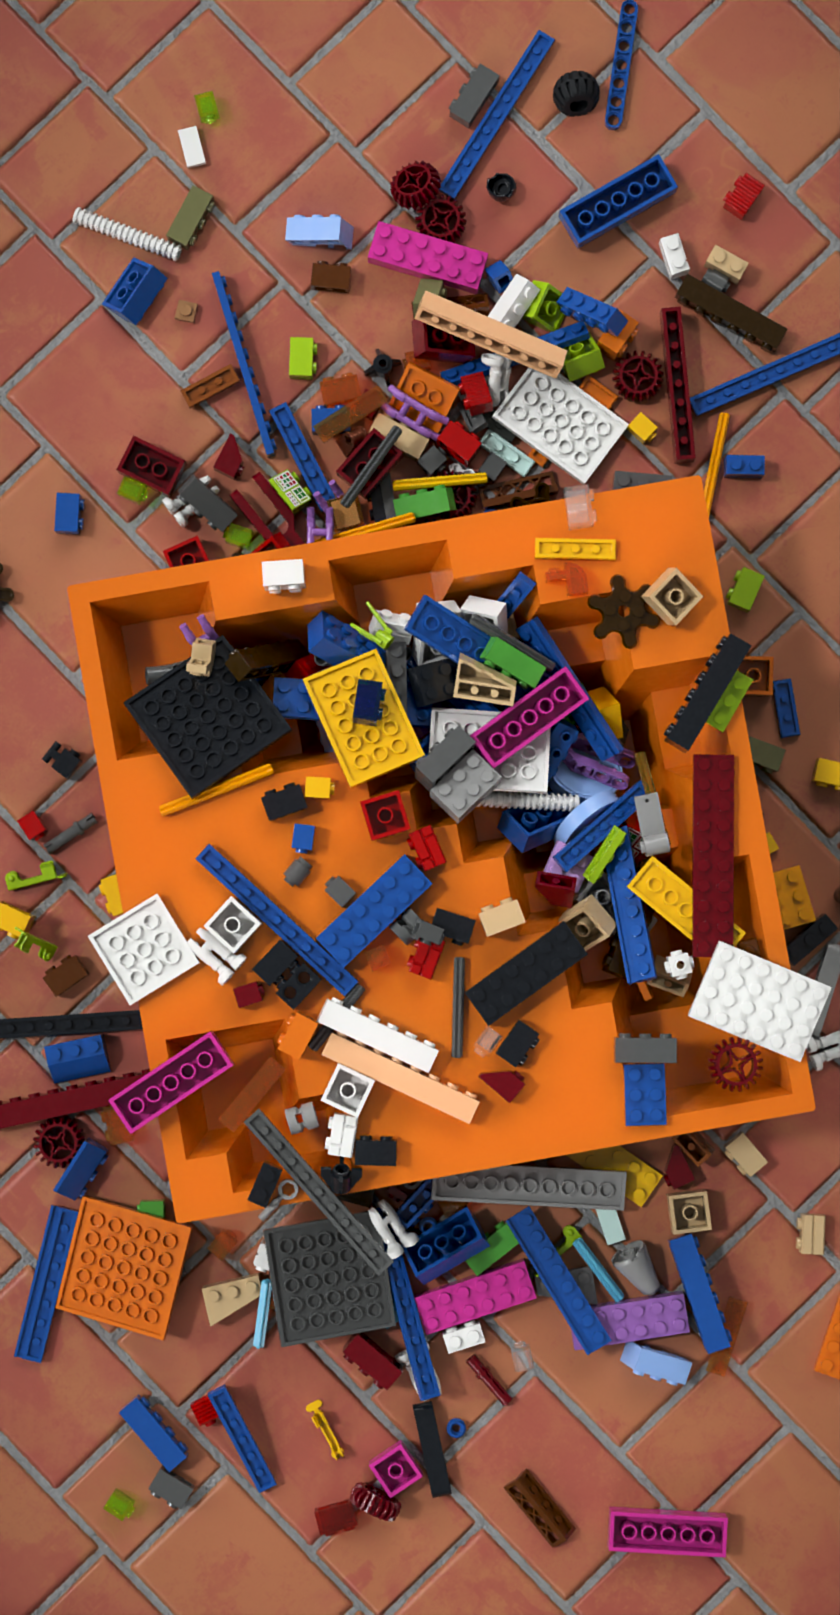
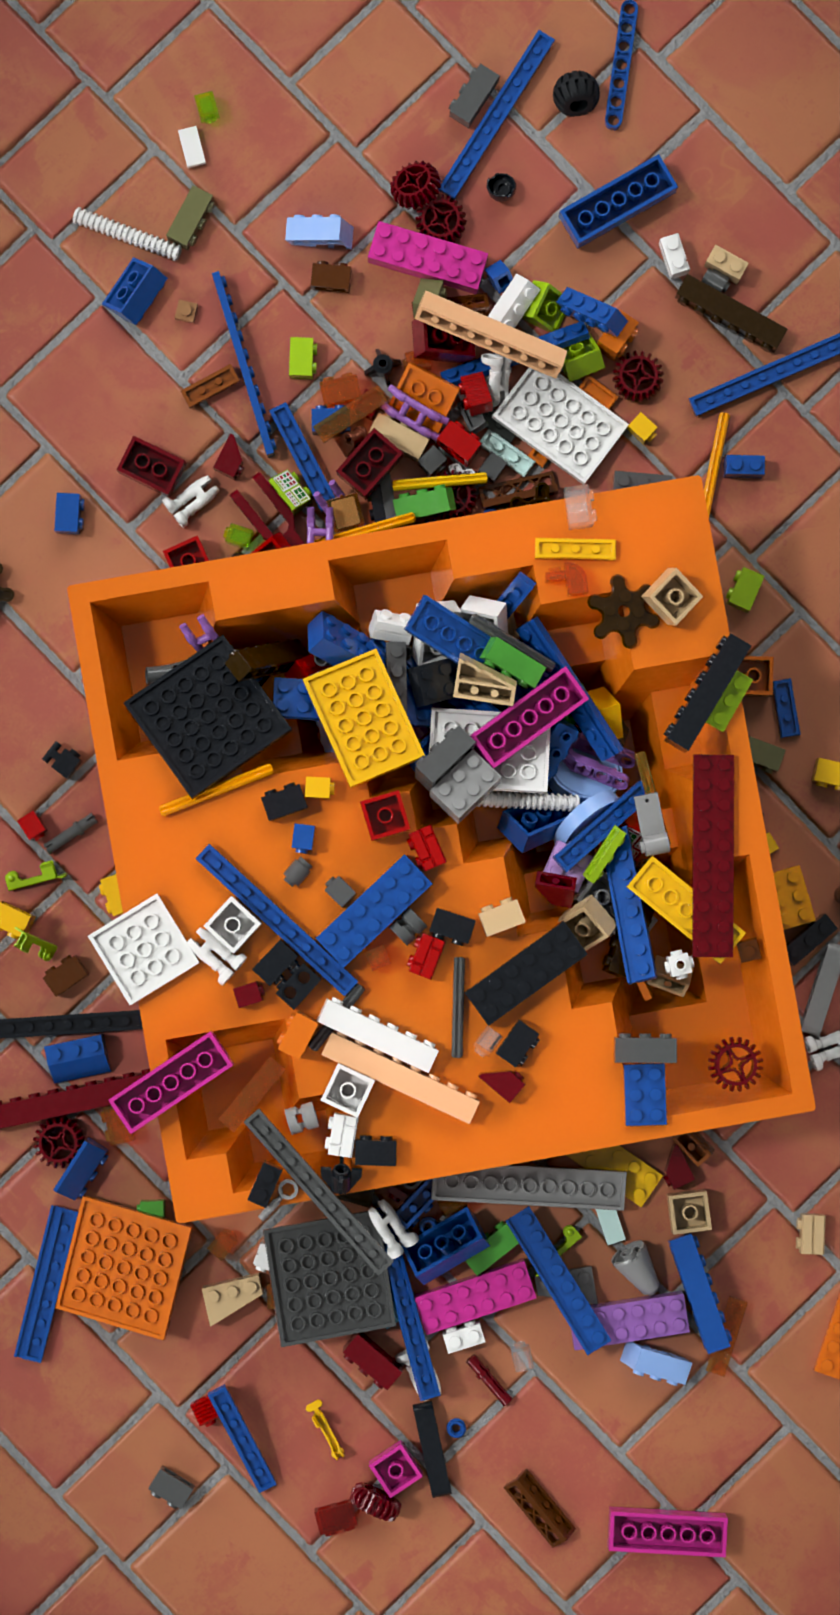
(119, 1505): clear neon green brick -> none
(132, 490): clear neon green brick -> none
(154, 1433): blue brick -> none
(202, 657): tan brick -> none
(206, 503): dark grey brick -> none
(262, 1313): medium azure axle -> none
(283, 576): white brick -> none
(367, 702): clear blue brick -> none
(371, 466): dark grey axle -> none
(381, 638): lime plant -> none
(428, 932): dark grey brick -> none
(598, 1269): medium azure axle -> none
(677, 385): dark red brick -> none
(743, 196): red brick -> none
(745, 1154): tan brick -> none
(759, 1001): white plate -> none

